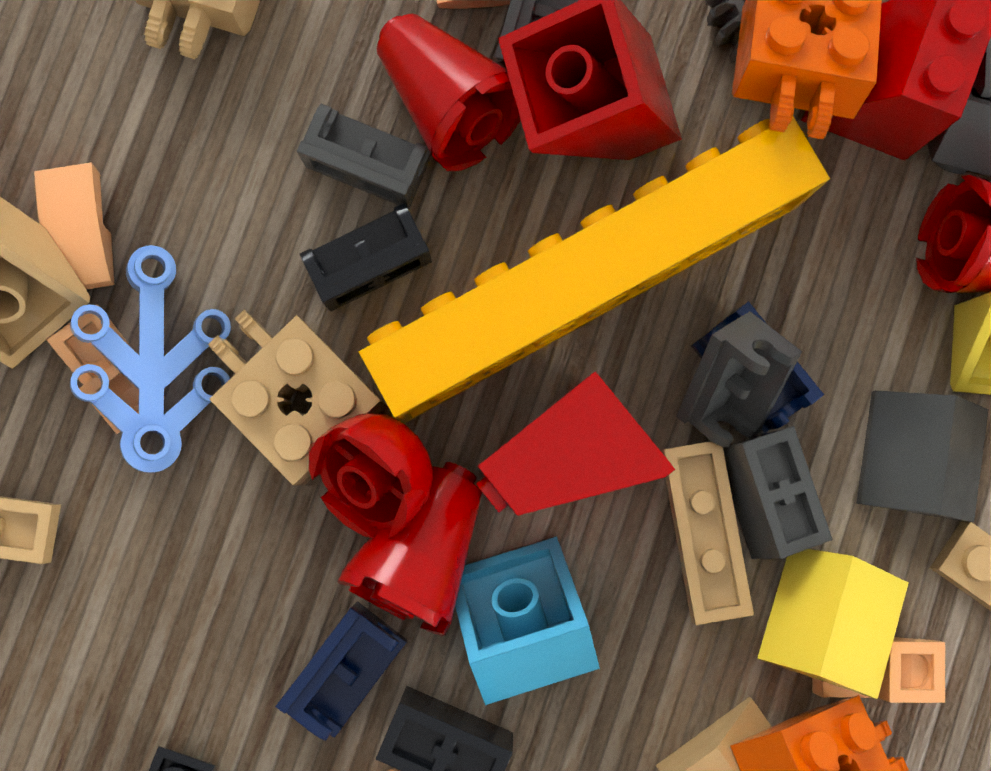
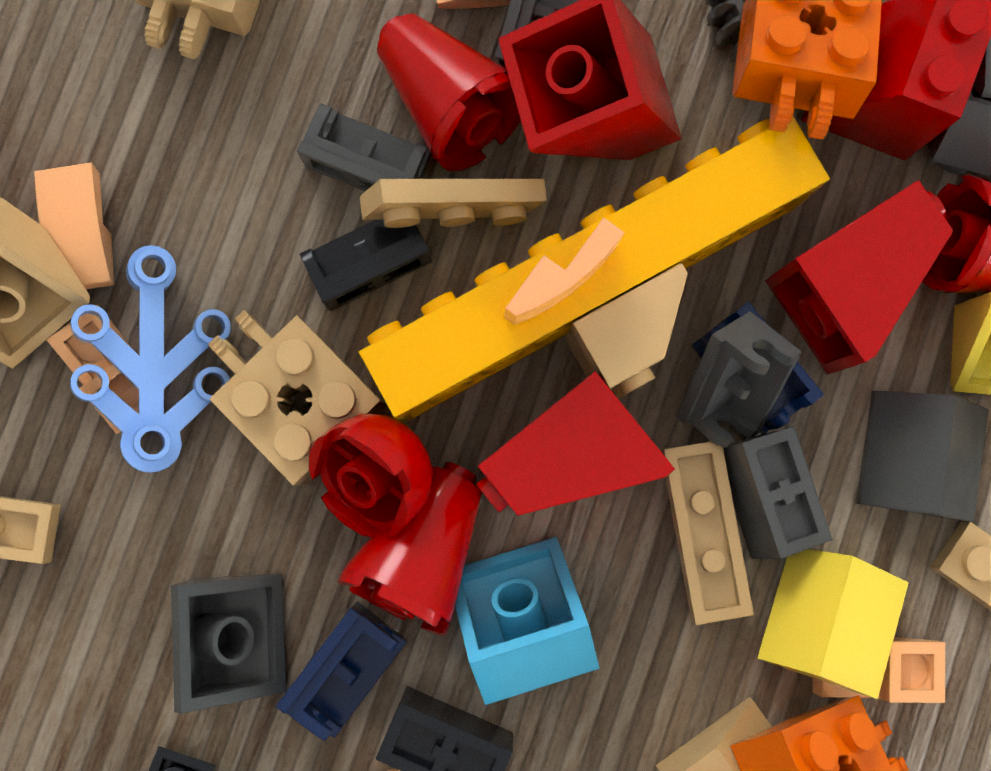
(227, 640): none -> dark grey slope
(451, 200): none -> tan plate
(551, 283): none -> light nougat slope
(629, 333): none -> tan slope
(862, 277): none -> red slope

